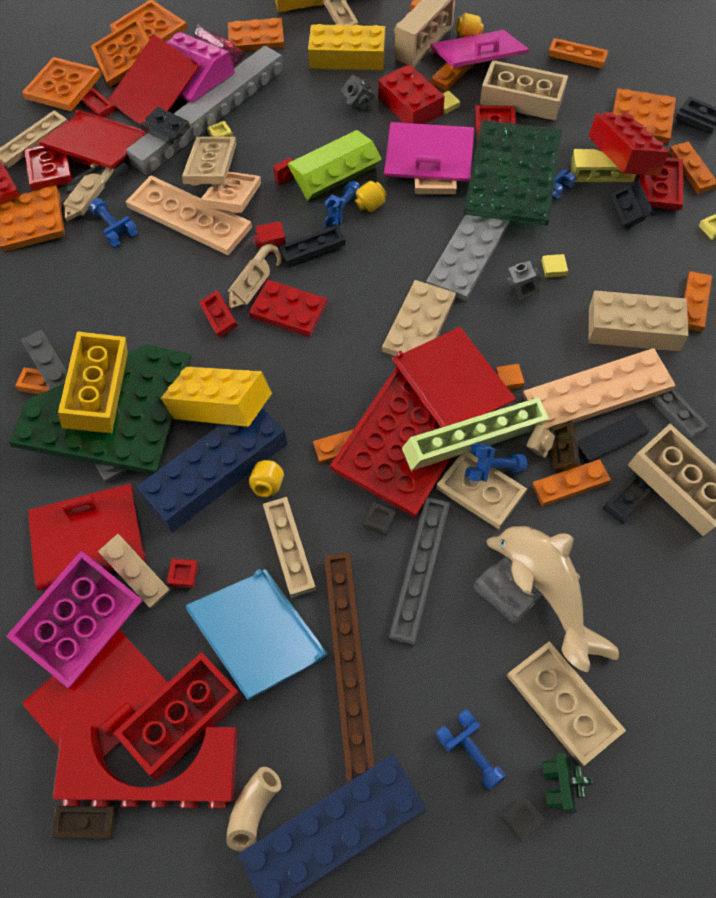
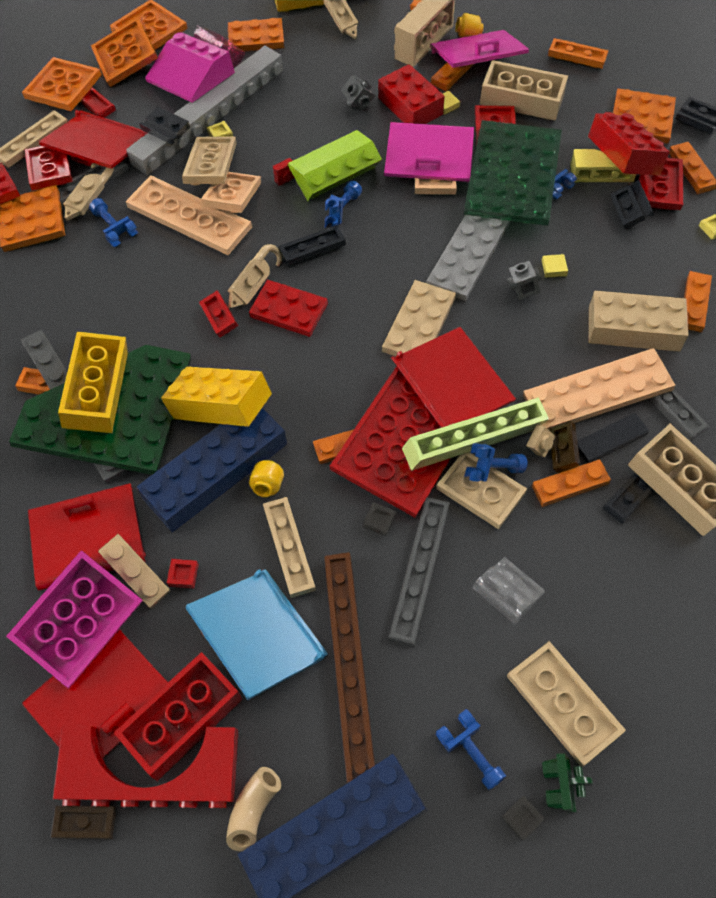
(153, 80): red container -> none
(269, 234): red brick -> none
(346, 47): yellow brick -> none
(370, 196): yellow head -> none
(511, 376): orange tile -> none
(547, 565): tan animal -> none

